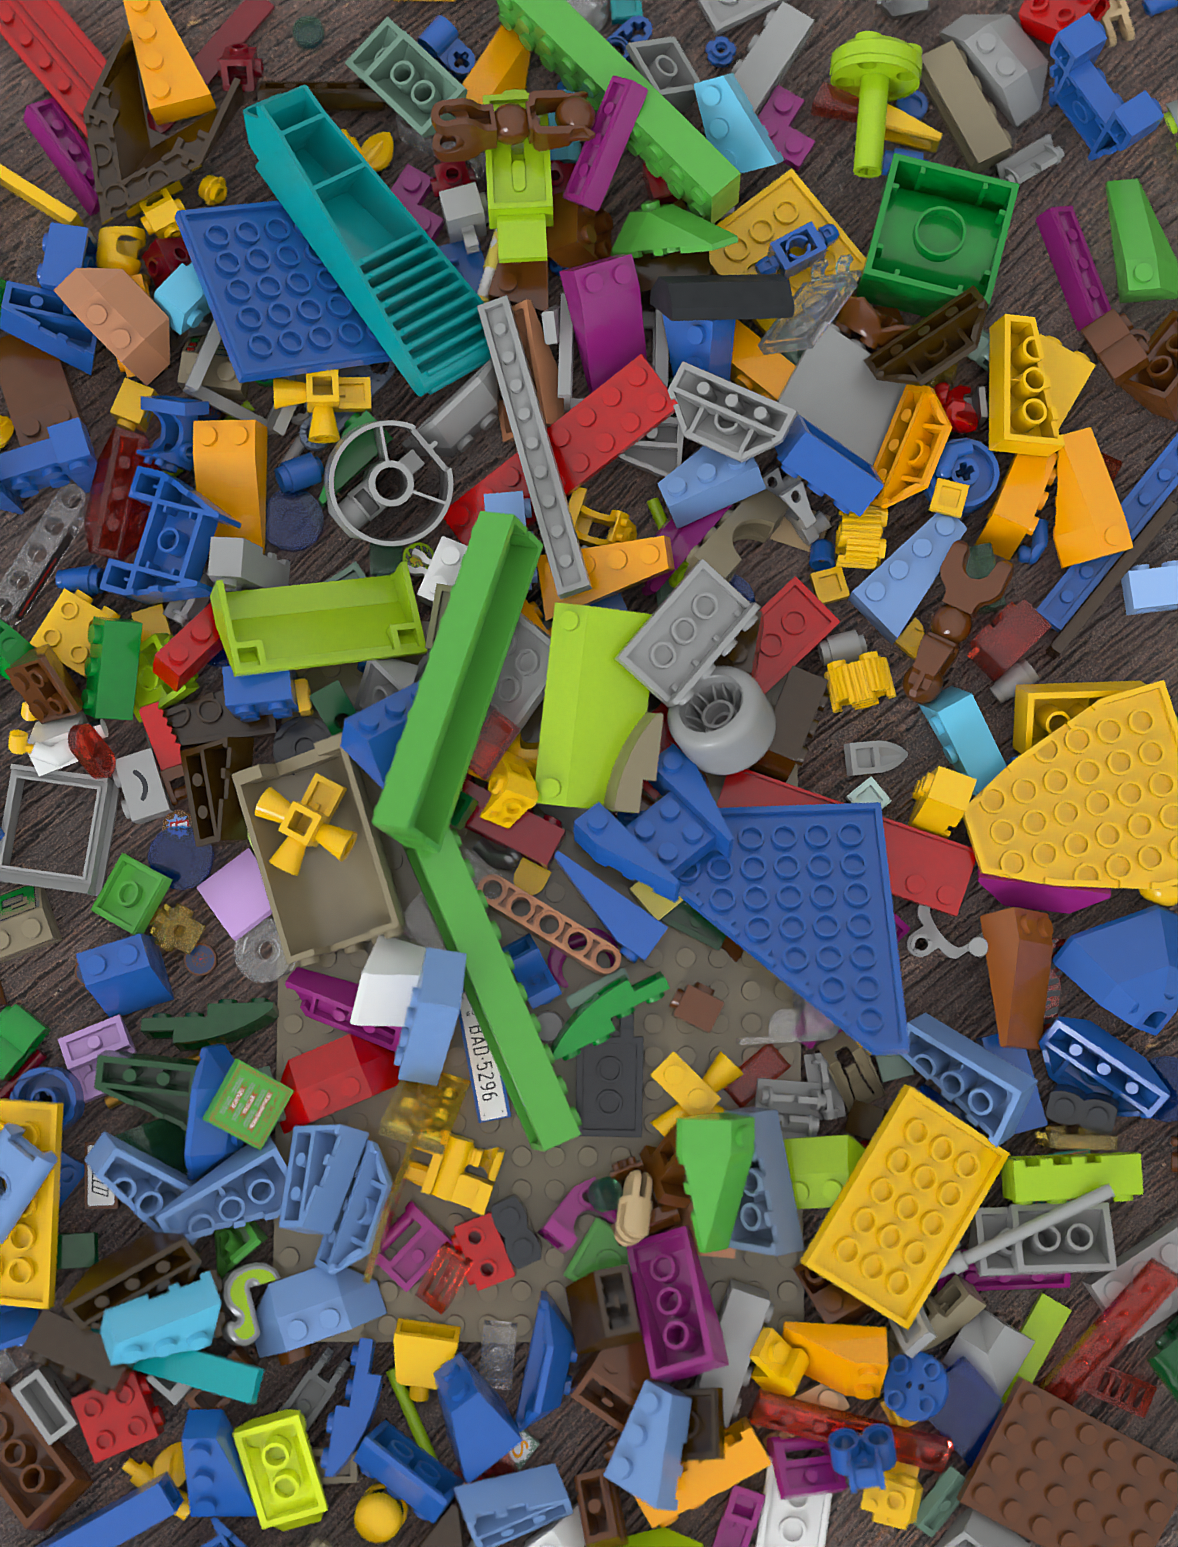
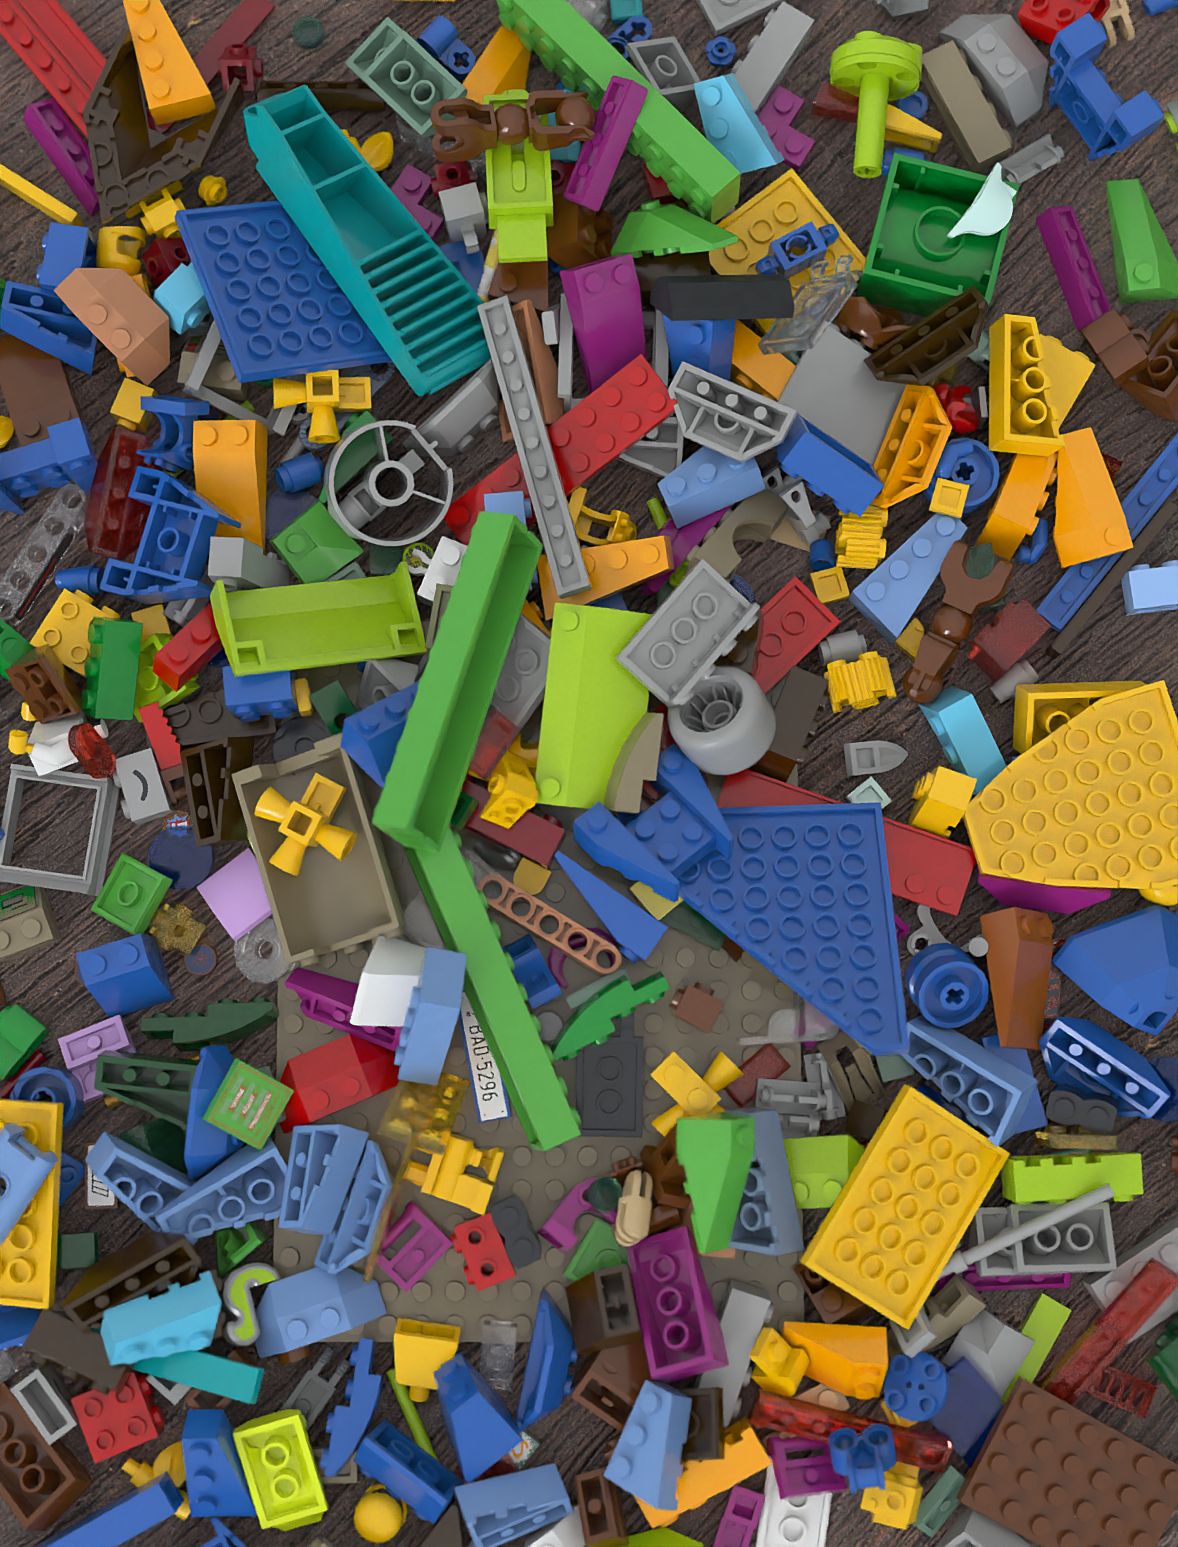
(315, 545): none -> bright green plate
(455, 1260): clear red tile -> none
(946, 985): none -> blue wheel
(990, 208): none -> light aqua hat

